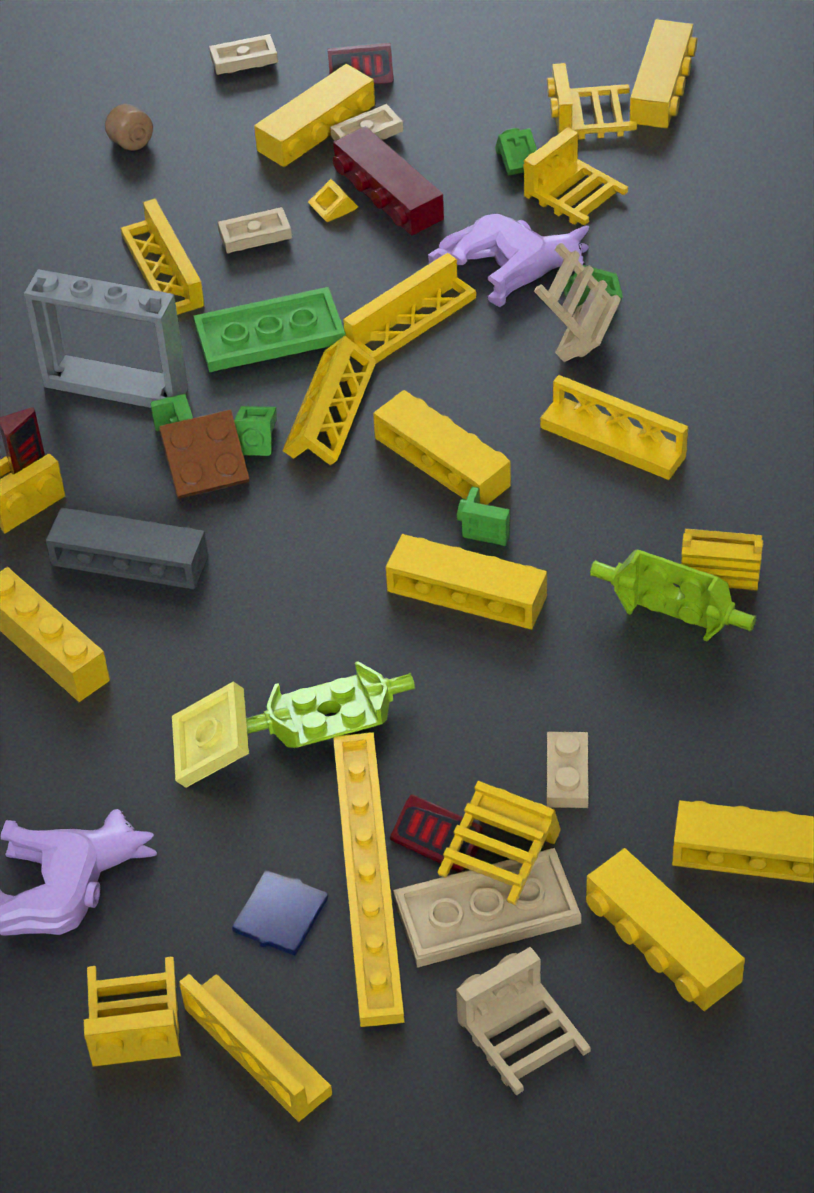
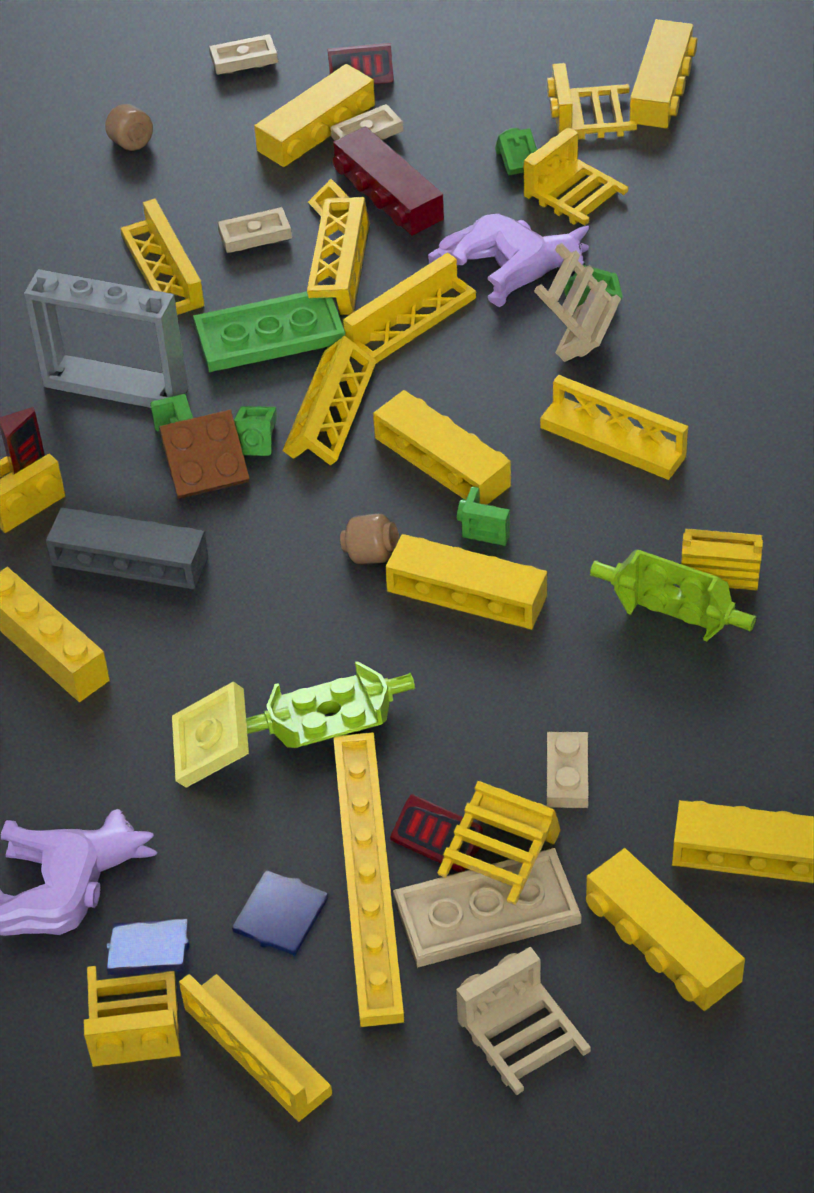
(148, 947): none -> clear blue piece
(348, 247): none -> yellow fence
(369, 539): none -> medium nougat head

